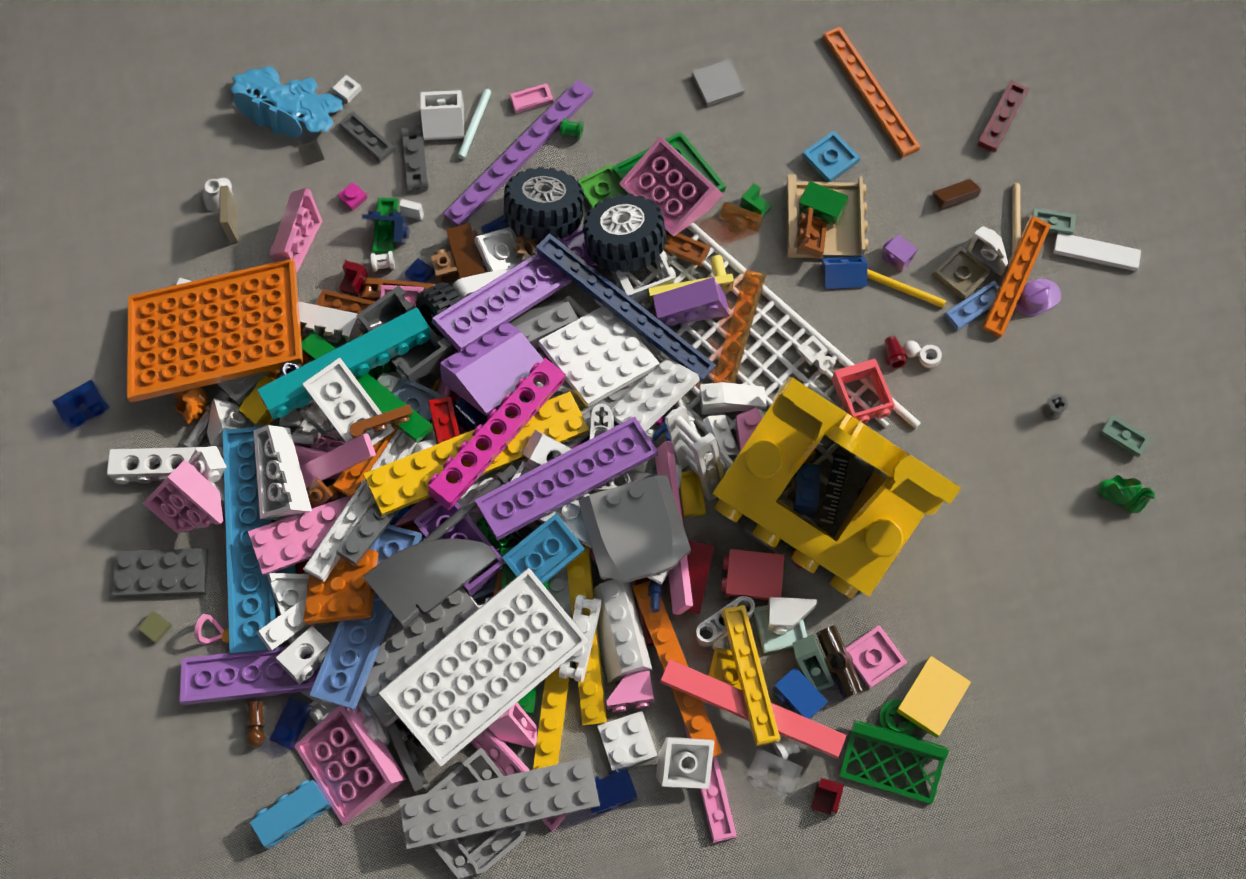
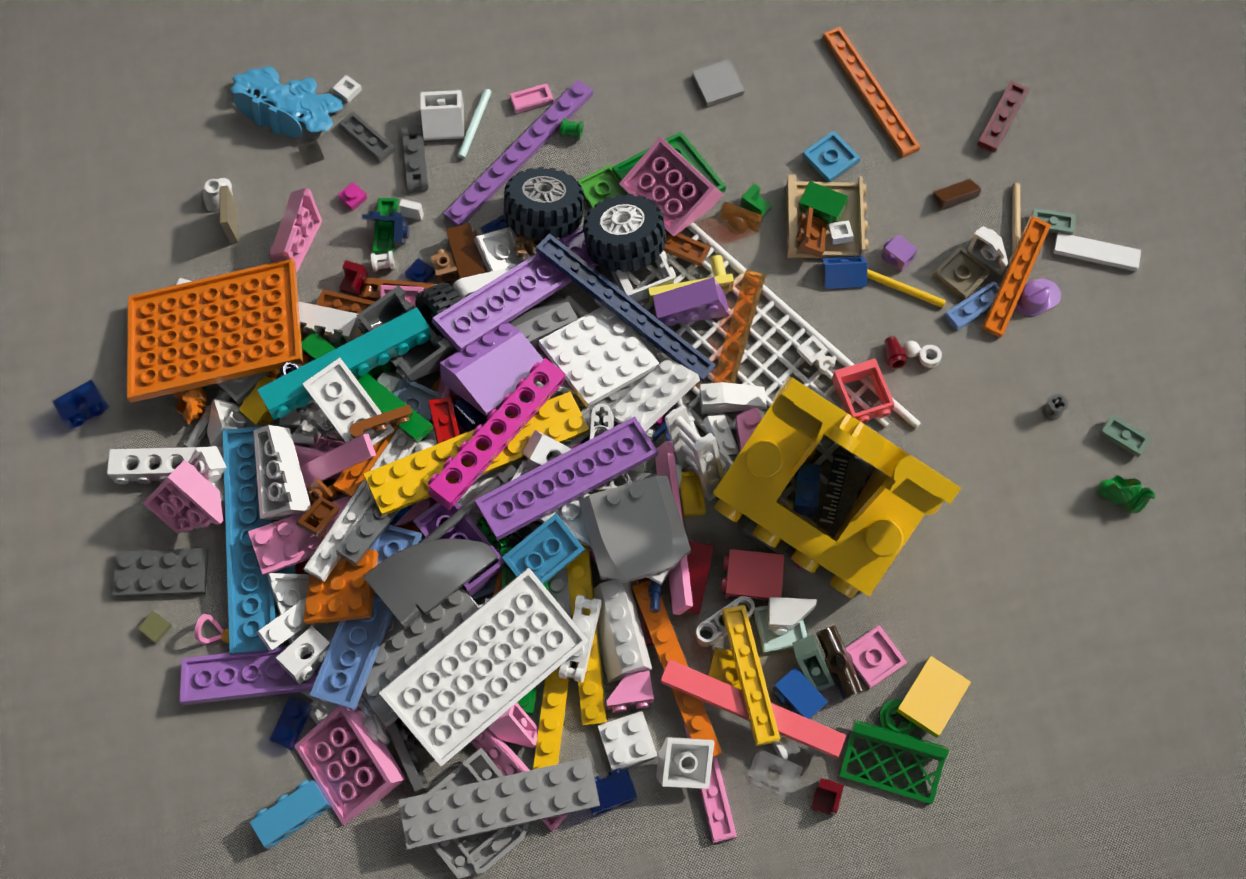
(255, 736): reddish brown pin -> none
(318, 517): none -> reddish brown slope
(840, 232): none -> white plate

